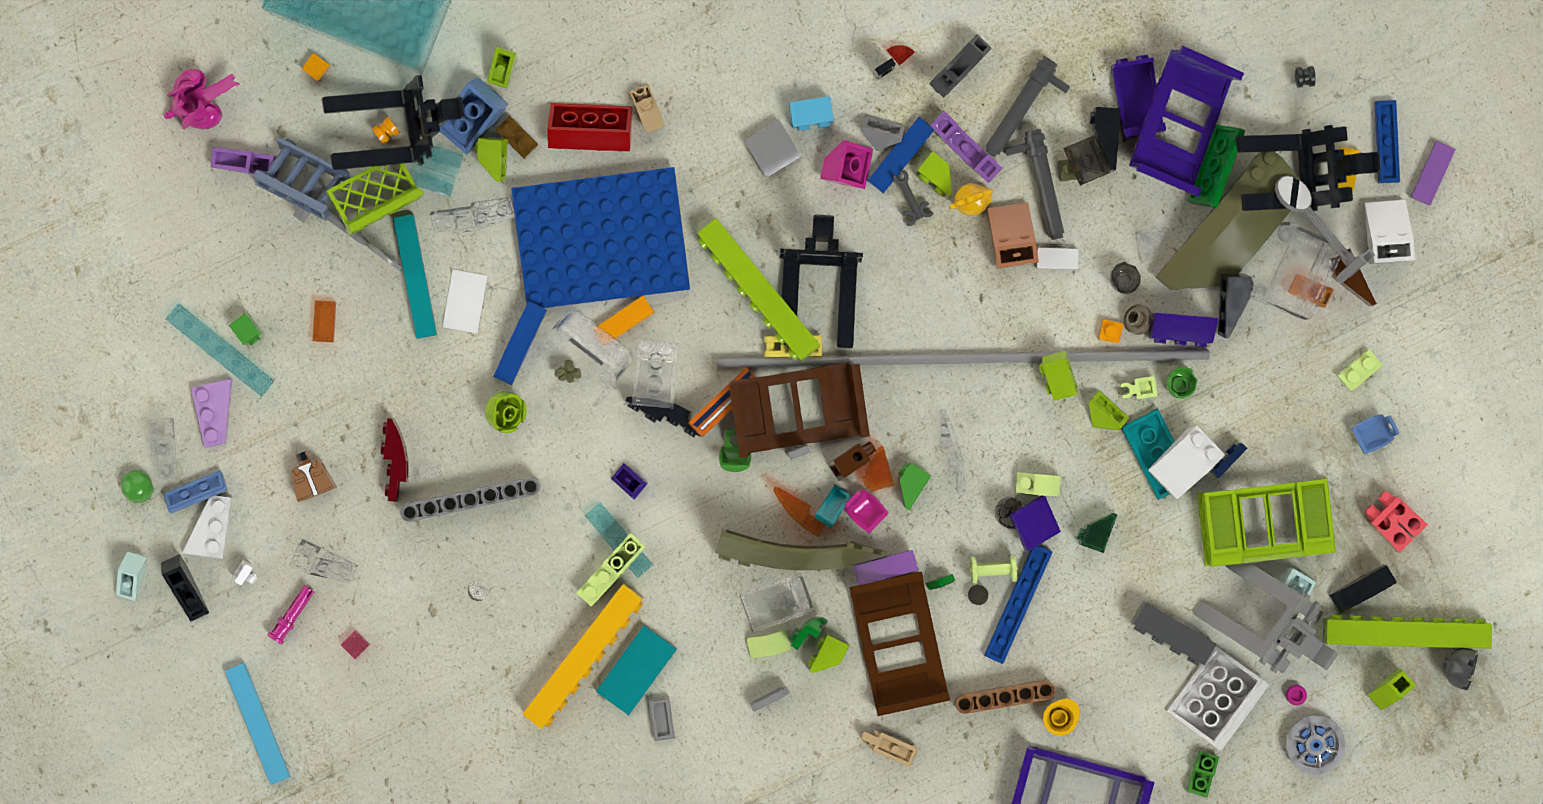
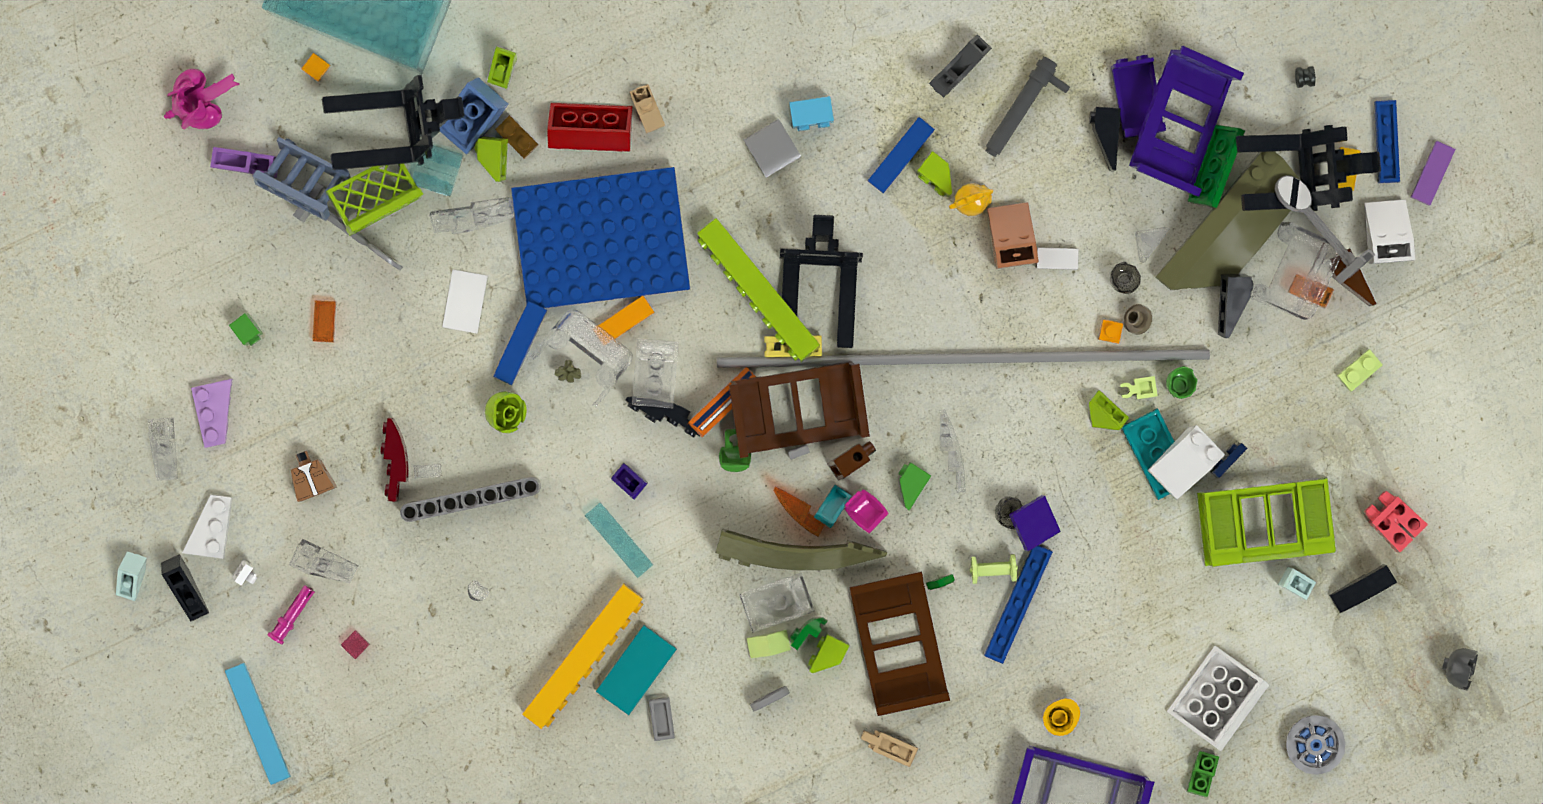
(137, 486): bright green hair -> none
(195, 492): medium blue tile -> none
(220, 350): clear light blue tile -> none
(385, 130): light orange wheel -> none
(415, 276): teal tile -> none
(611, 569): yellowish green slope -> none
(847, 165): dark pink slope -> none
(878, 472): clear orange slope -> none
(882, 132): light grey slope -> none
(884, 69): black tile -> none
(885, 567): medium lavender slope -> none
(900, 53): clear red tile -> none
(917, 211): dark grey bar -> none
(965, 147): medium lavender slope -> none
(978, 594): clear smoke tile -> none
(994, 693): medium nougat beam -> none
(1038, 153): dark grey cylinder -> none
(1038, 484): yellowish green brick -> none
(1059, 376): lime brick -> none
(1066, 171): olive tile -> none
(1087, 160): clear smoke tile -> none
(1097, 533): clear green slope -> none
(1174, 633): dark grey brick -> none
(1182, 329): dark purple slope -> none
(1265, 649): light grey piece -> none
(1296, 694): dark pink tile -> none
(1375, 433): medium blue piece -> none
(1391, 689): lime slope -> none
(1407, 632): lime brick -> none

